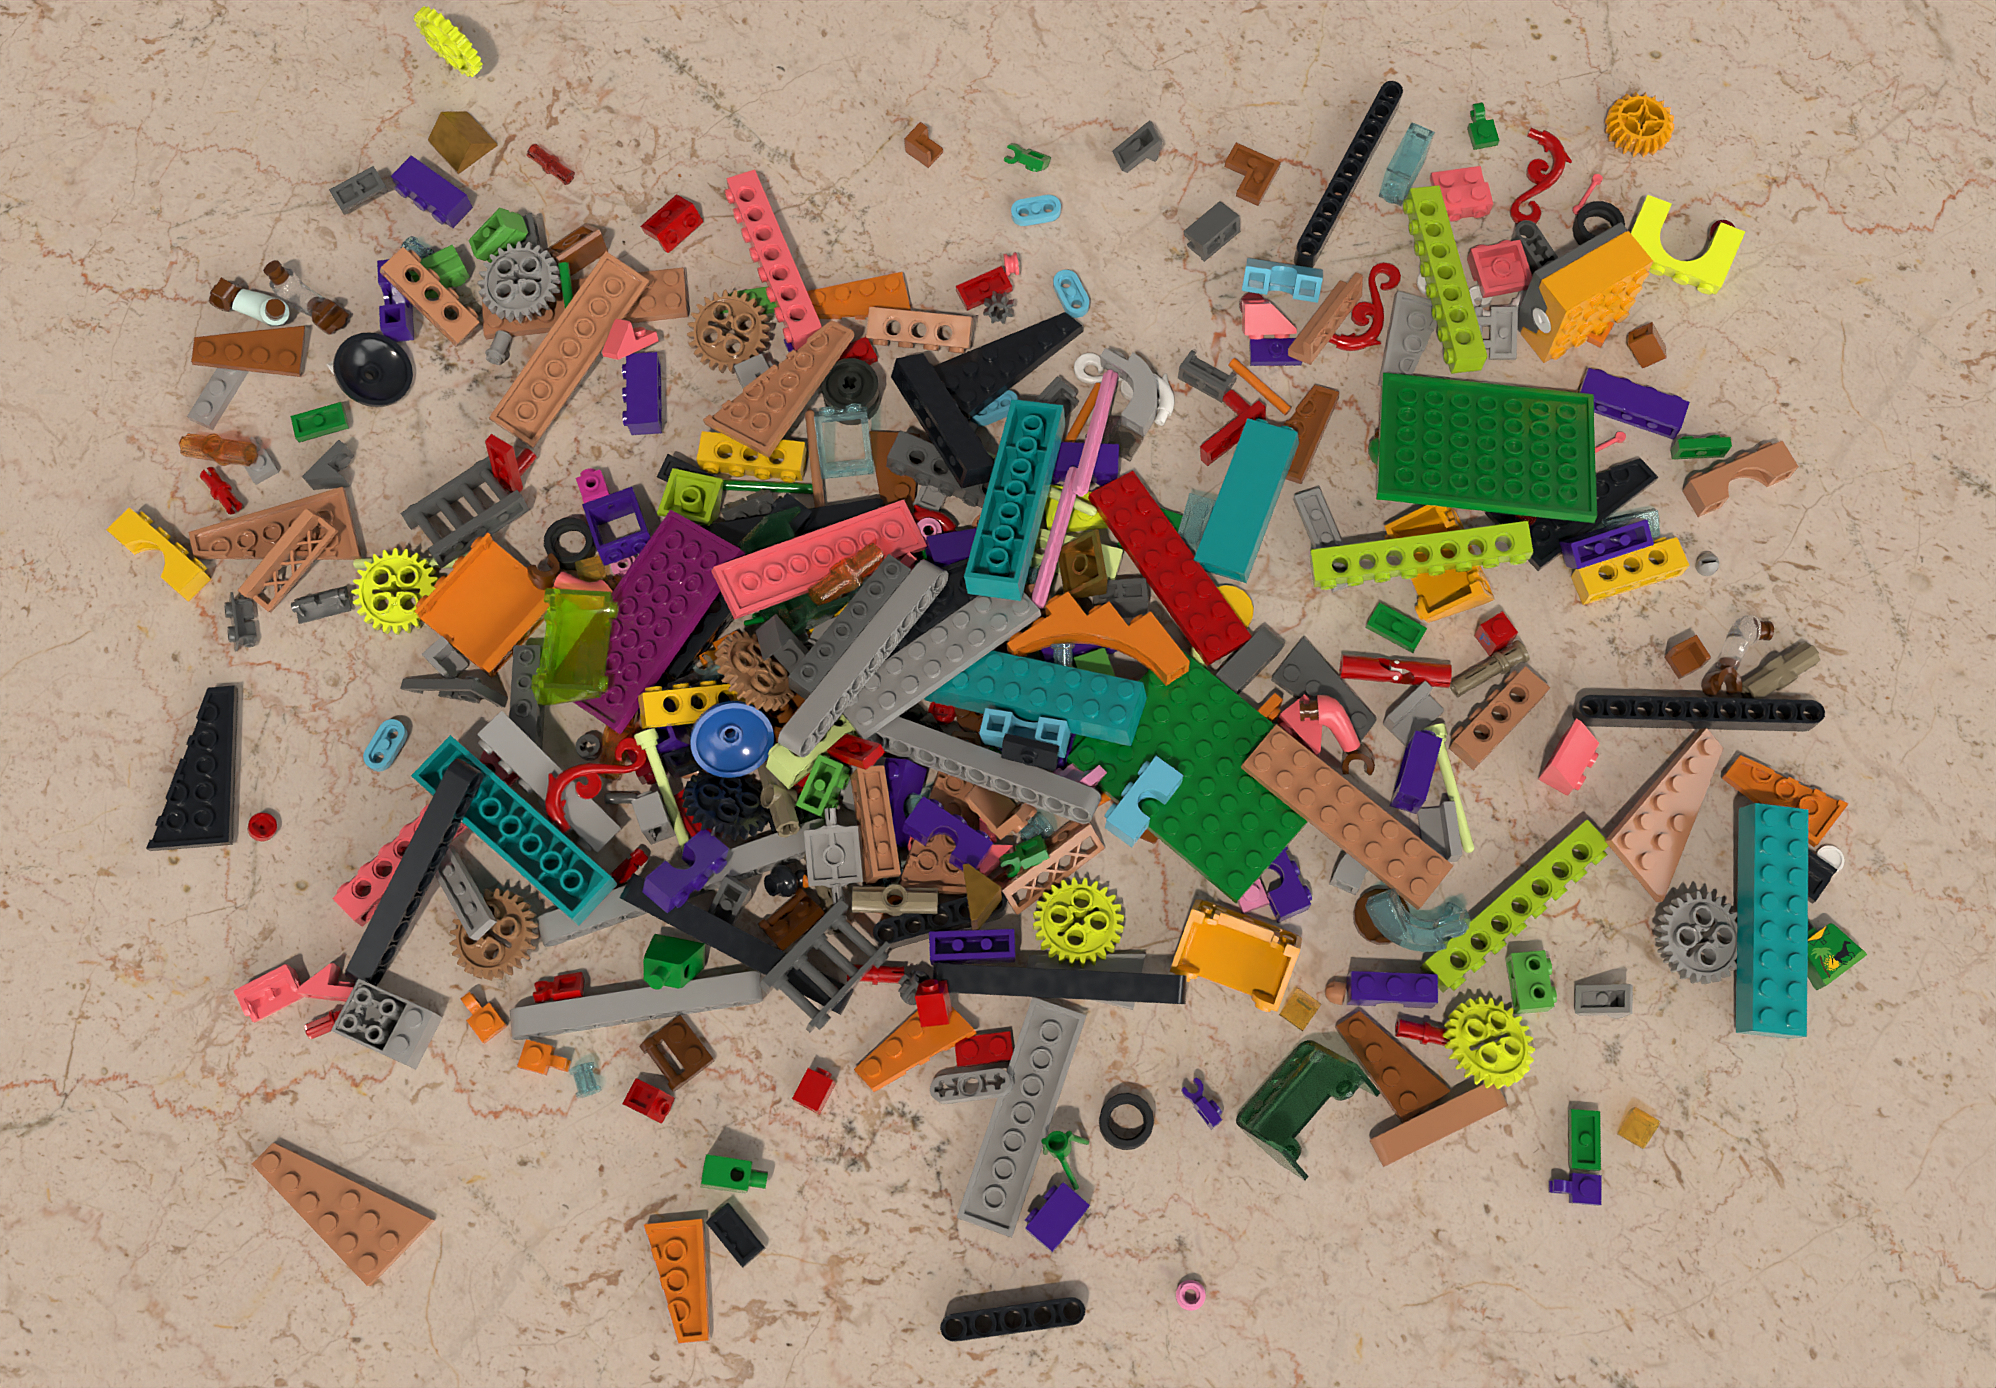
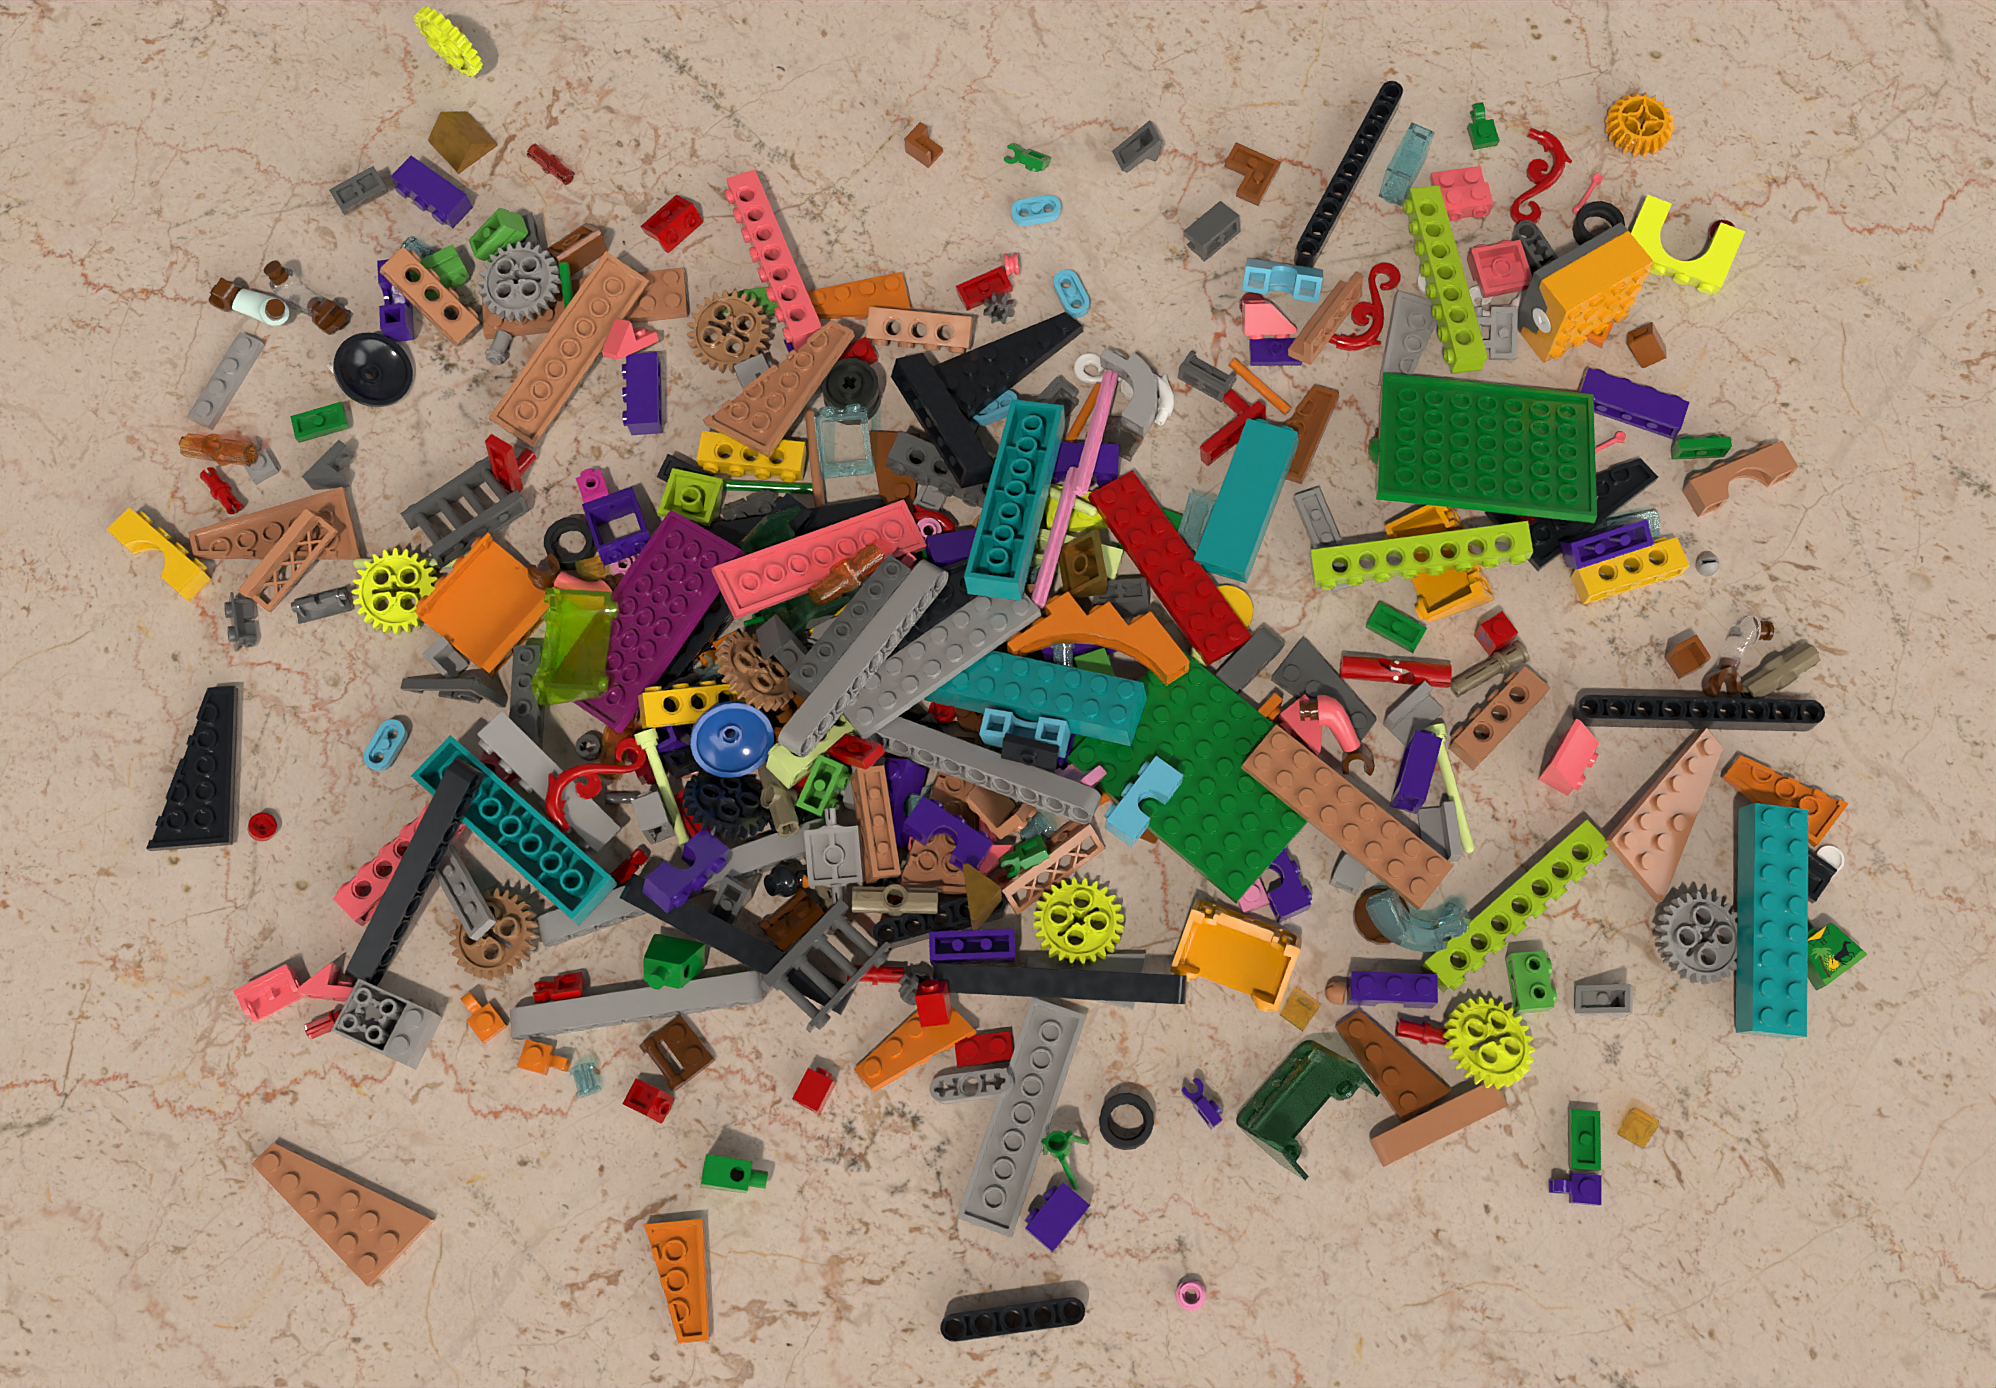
(260, 351): dark orange wing -> none
(735, 1235): black plate -> none

